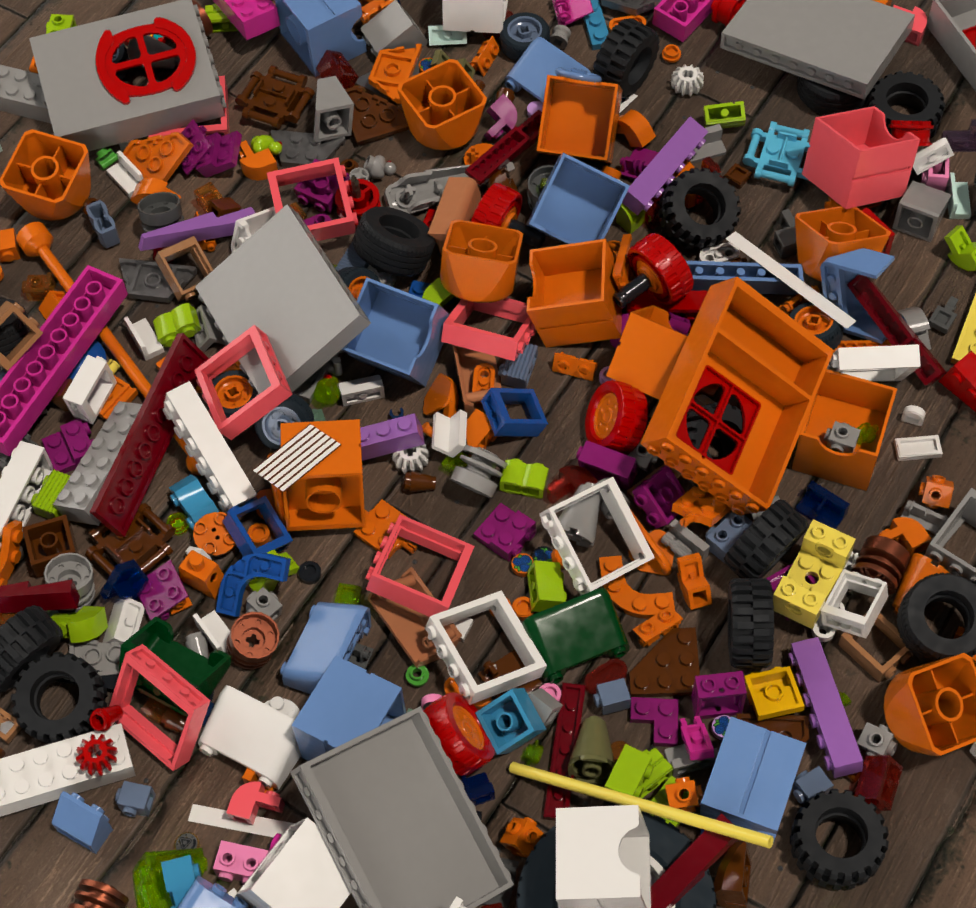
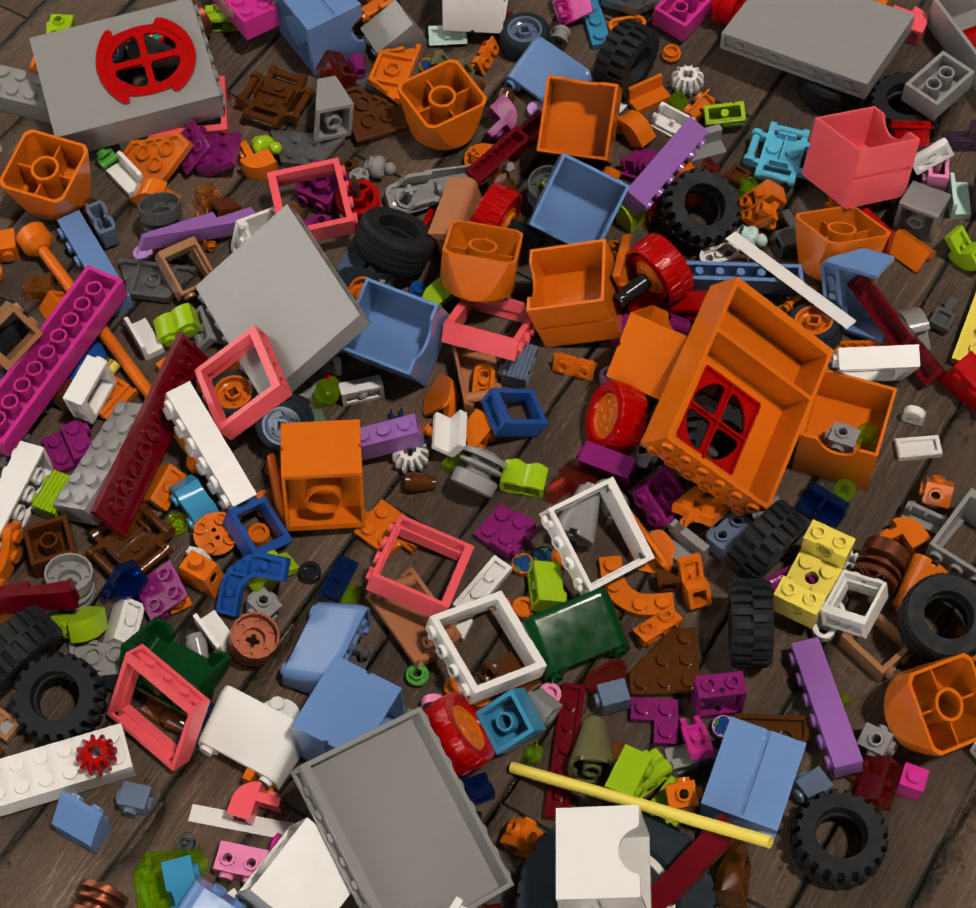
(87, 249): none -> medium blue brick
(105, 717): red cone -> none
(146, 255): none -> lavender tile
(158, 490): none -> orange panel
(296, 457): white sticker -> none
(338, 579): none -> clear blue panel
(358, 63): none -> magenta cone
(485, 582): none -> white plate
(577, 74): medium blue plate -> none
(647, 94): none -> orange panel
(666, 581): none -> reddish brown slope
(668, 120): none -> white hinge
(676, 545): light grey axle -> none
(678, 101): none -> clear neon green plate
(700, 101): none -> orange hinge
(747, 184): none -> clear neon green plate
(753, 235): none -> light aqua animal
(763, 217): none -> orange hips
(767, 191): none -> orange slope
(773, 693): yellow plate -> none
(837, 489): none -> clear neon green plate
(910, 250): none -> orange panel
(912, 781): none -> dark pink brick
(937, 85): none -> light grey brick

